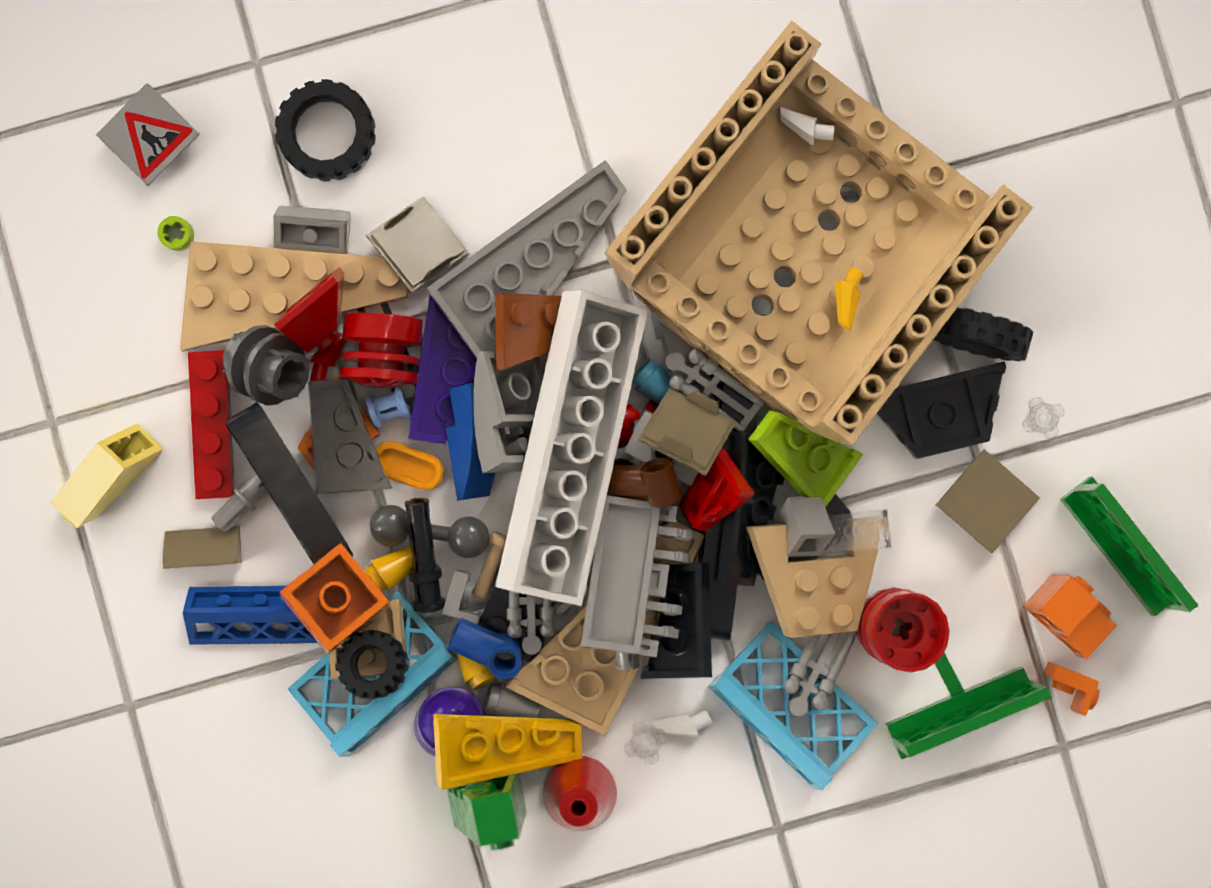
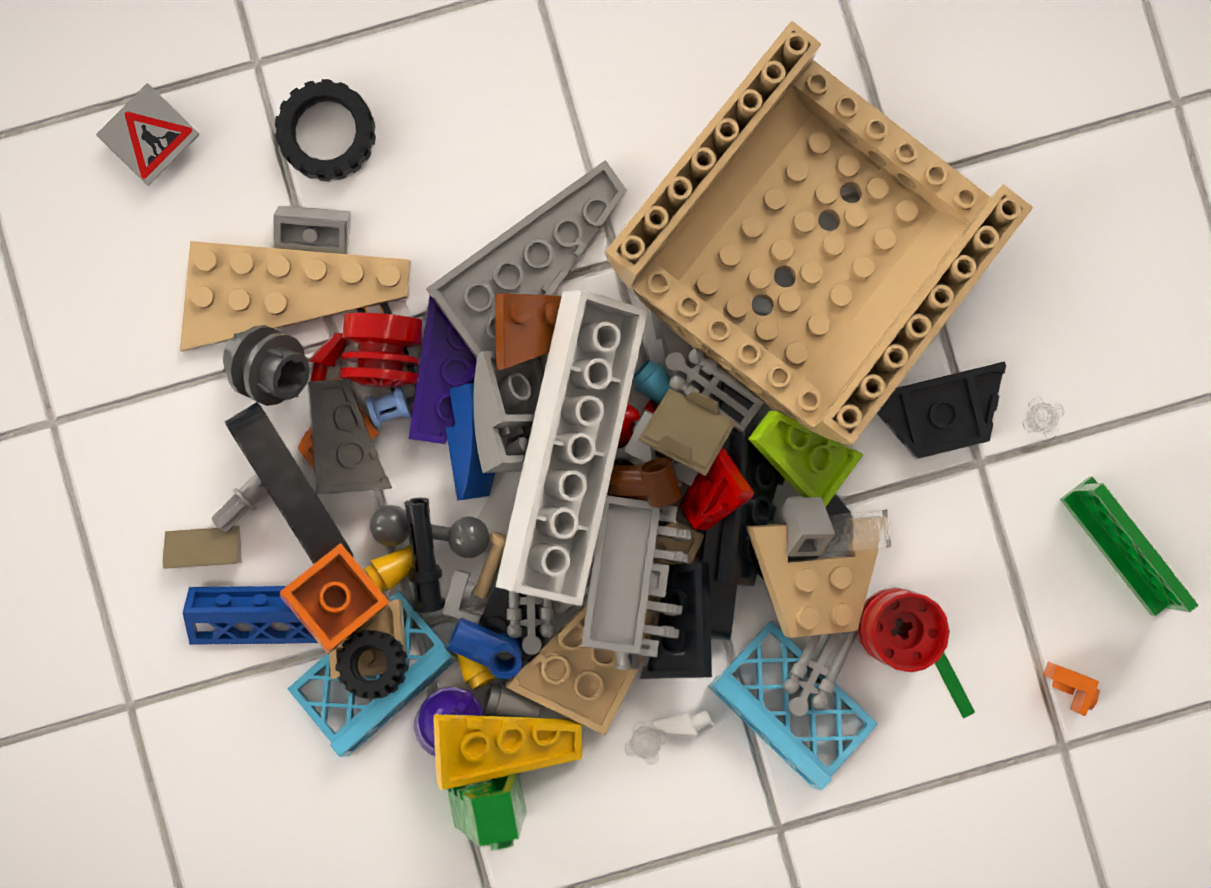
(105, 474): light yellow slope -> none
(174, 222): lime bush -> none
(210, 434): red plate -> none
(315, 315): red slope -> none
(410, 465): light orange tile -> none
(417, 244): piece -> none
(580, 781): red cone -> none
(806, 126): white bar -> none
(848, 297): yellow bar -> none
(965, 712): green fence -> none
(986, 335): black tyre -> none
(987, 501): dark tan piece -> none
(1071, 613): orange brick -> none

